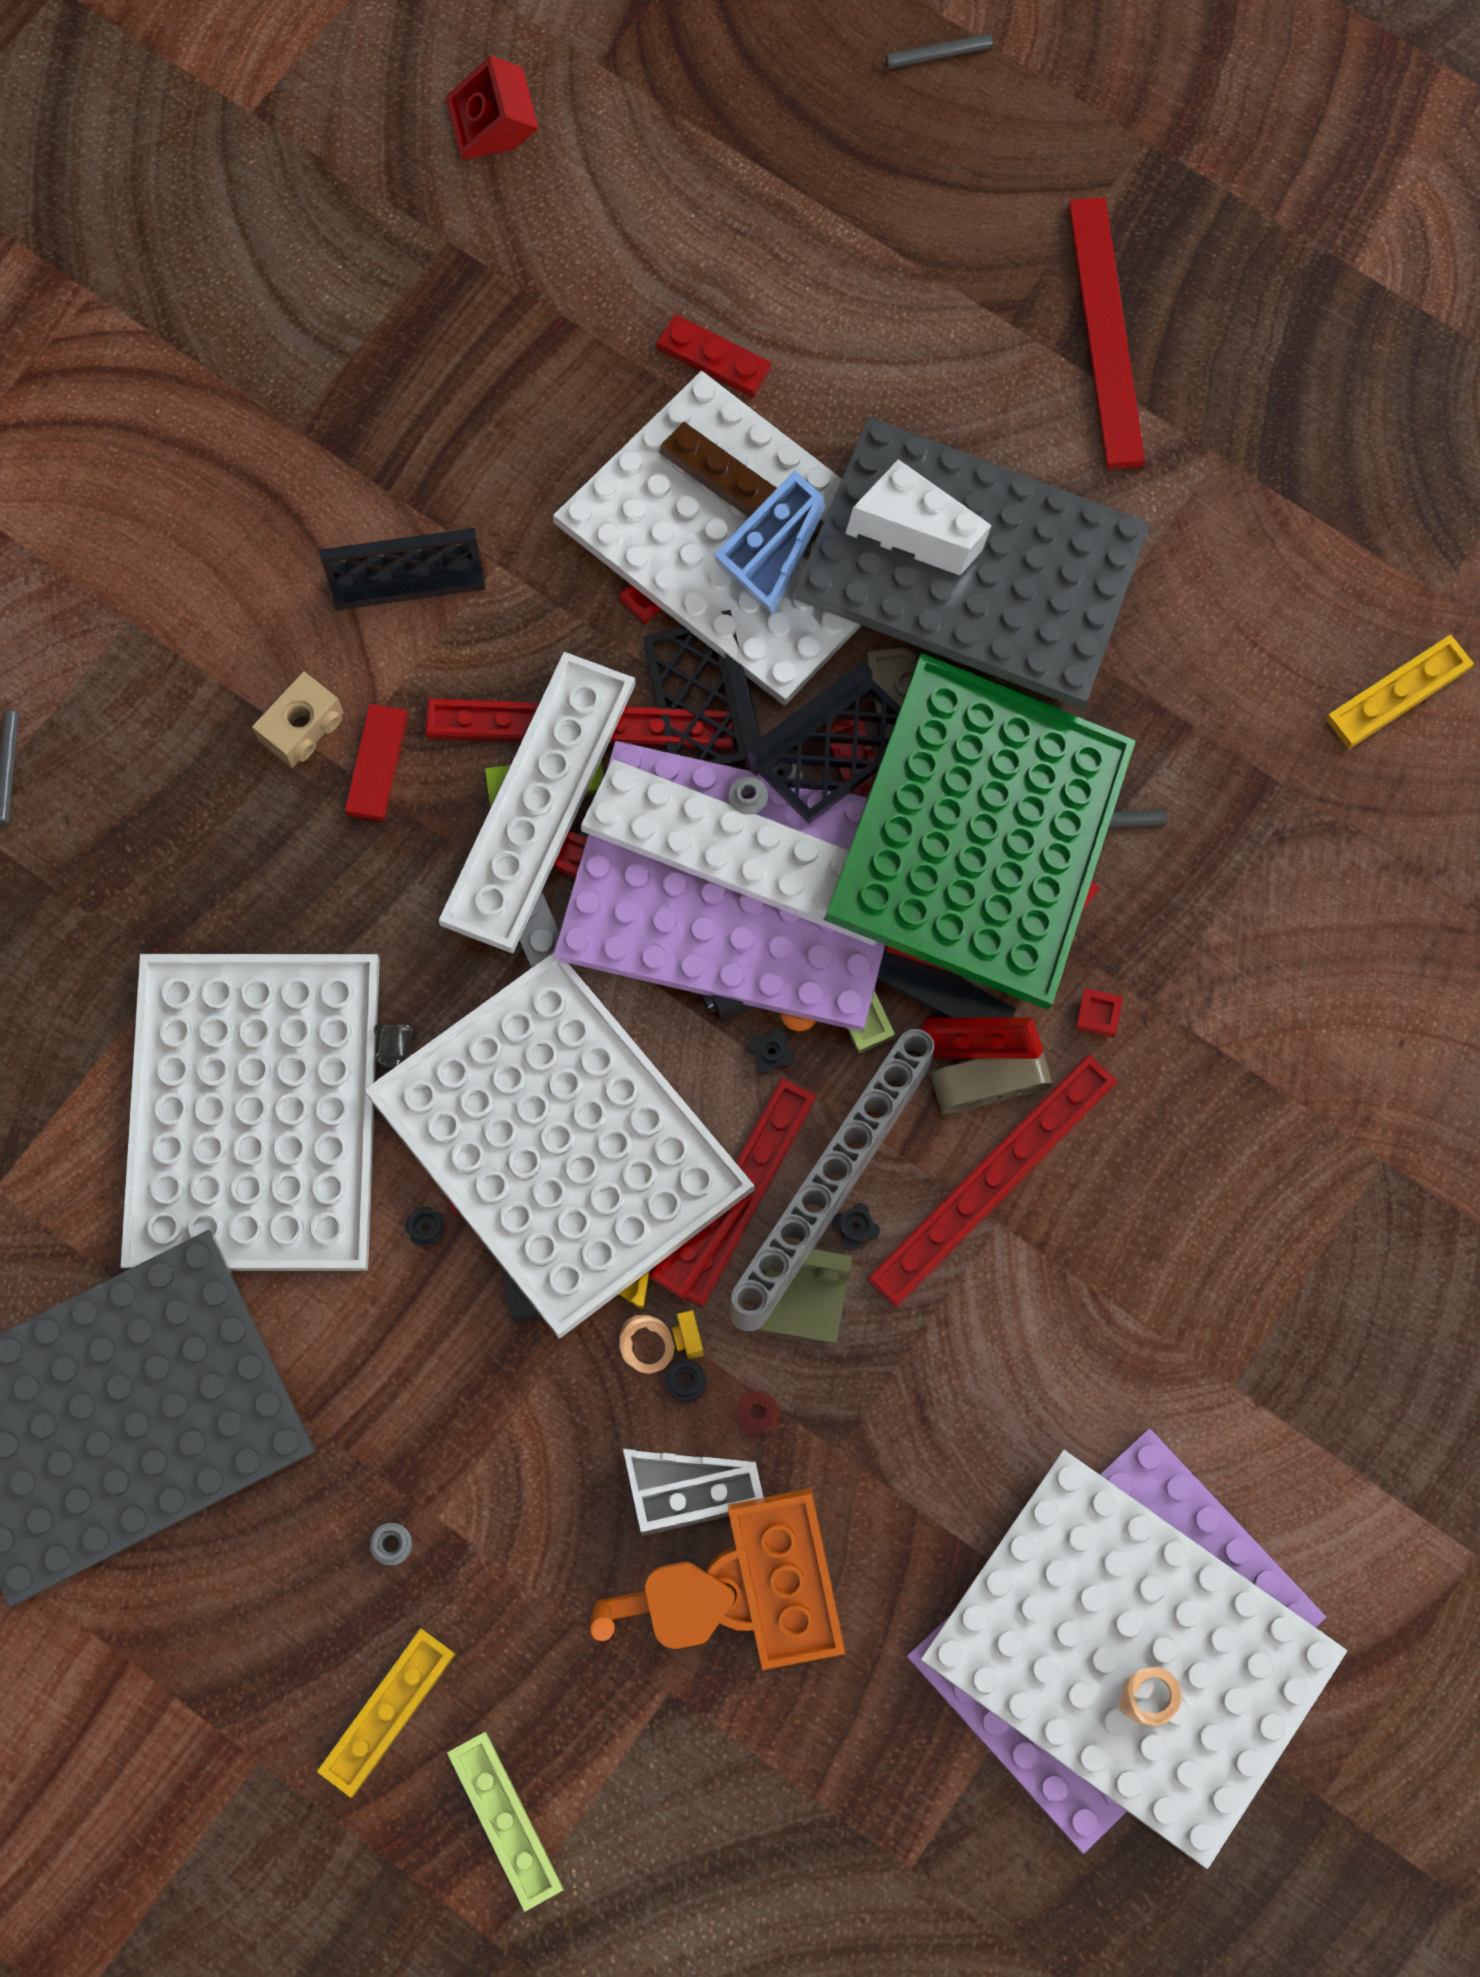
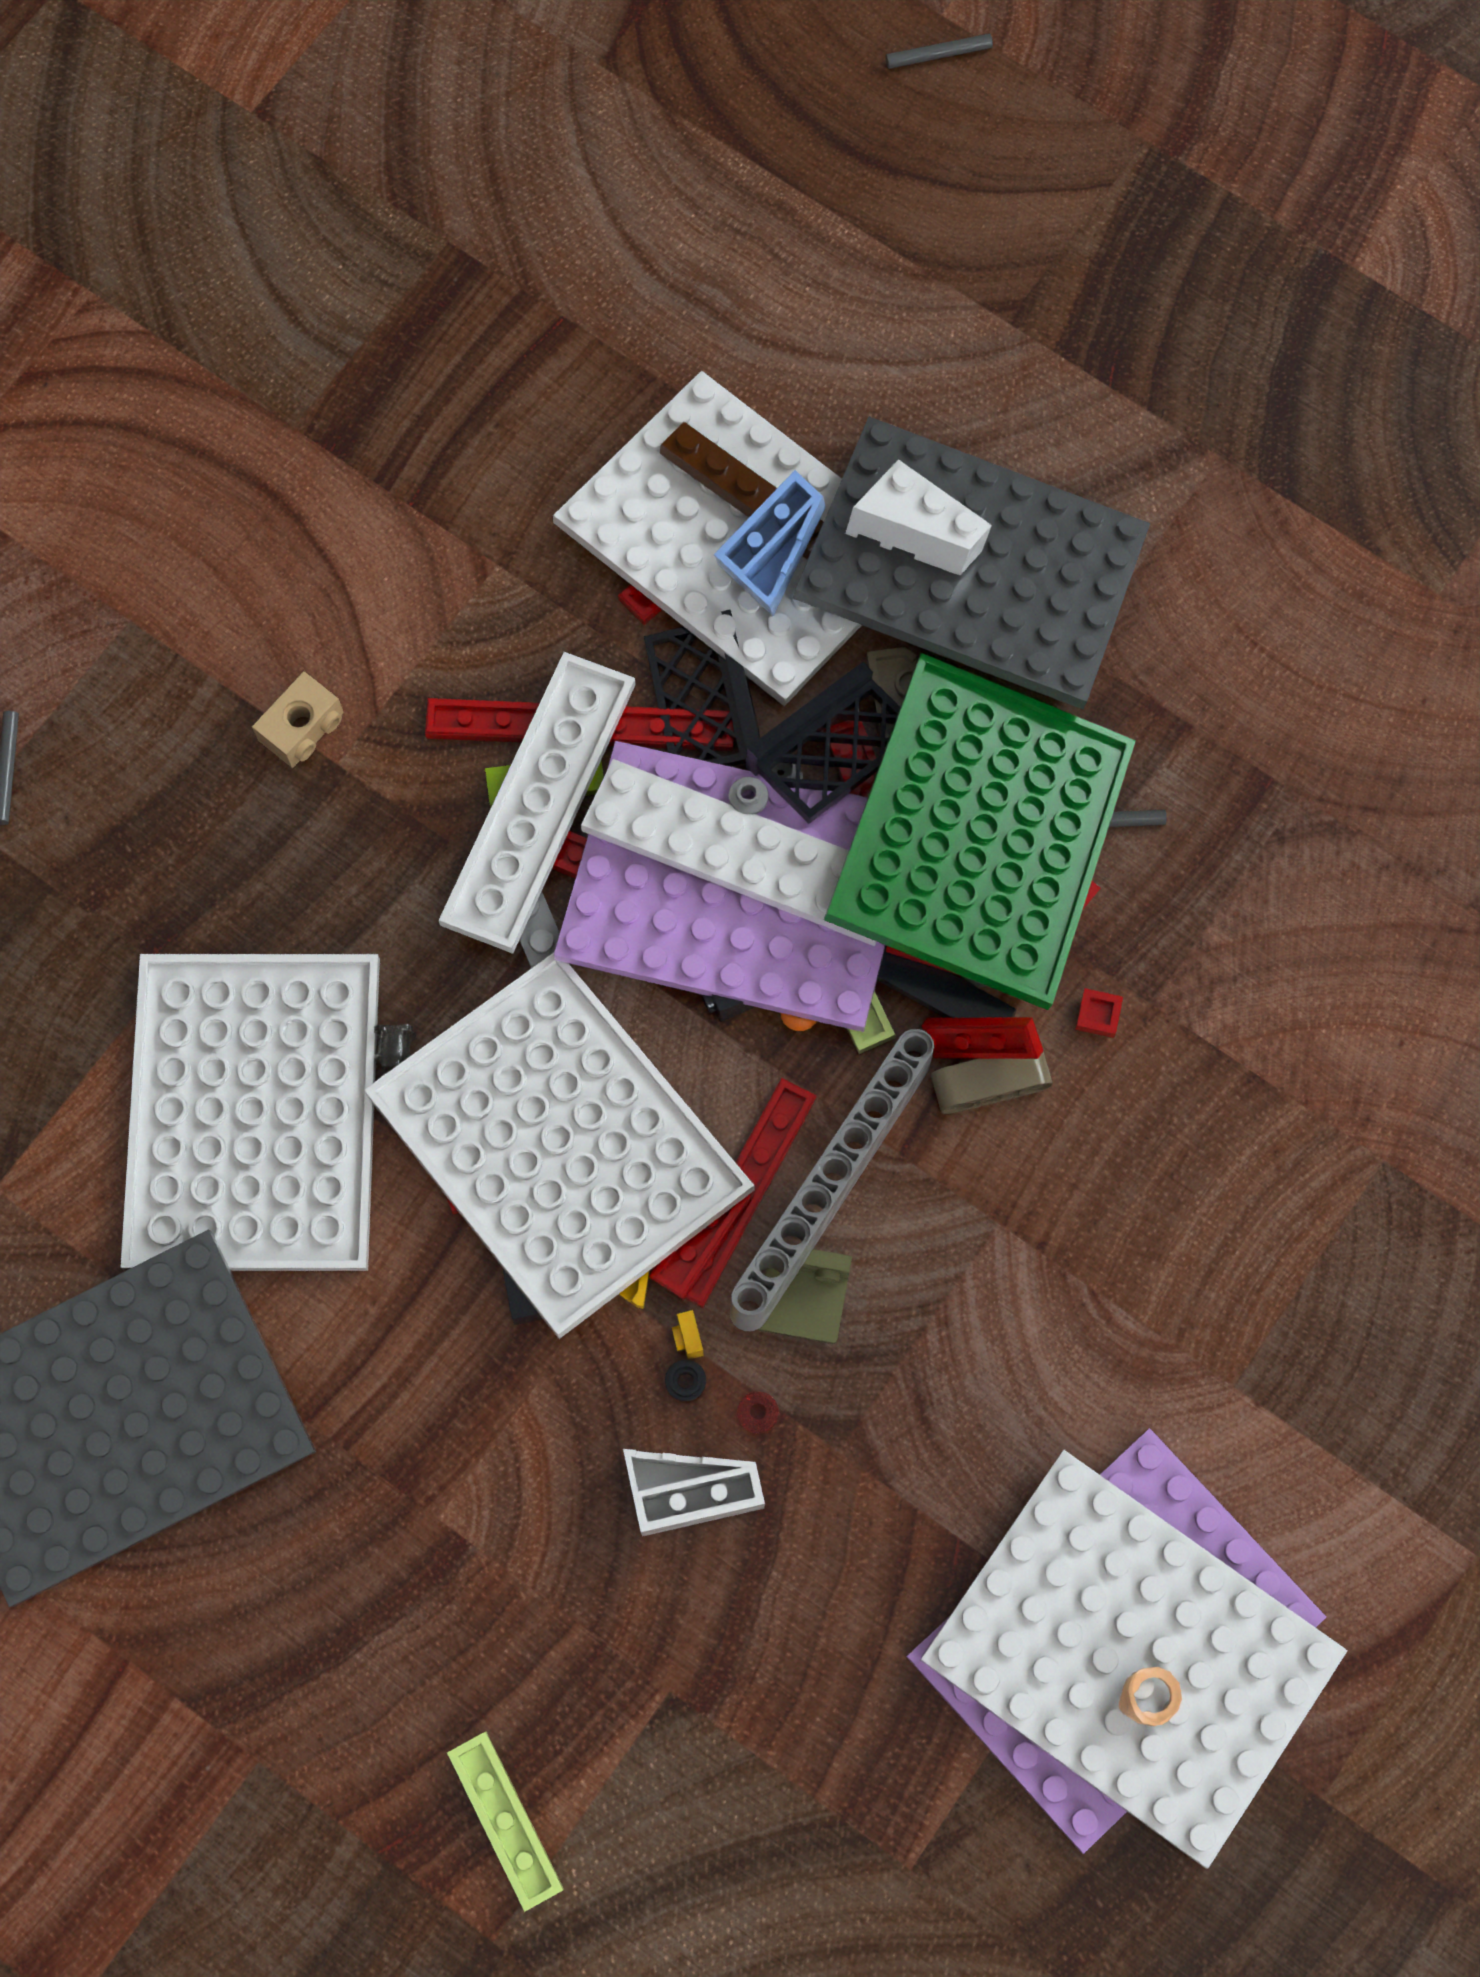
(376, 762): red tile -> none
(379, 1537): light grey plate -> none
(386, 1713): yellow plate -> none
(396, 580): black fence -> none
(423, 1216): black plate -> none
(491, 109): red slope -> none
(653, 1324): light nougat piece -> none
(714, 356): red plate -> none
(768, 1062): black plate -> none
(777, 1580): orange plate -> none
(860, 1215): black plate -> none
(991, 1181): red tile -> none
(1106, 333): red tile -> none
(1399, 691): yellow plate -> none

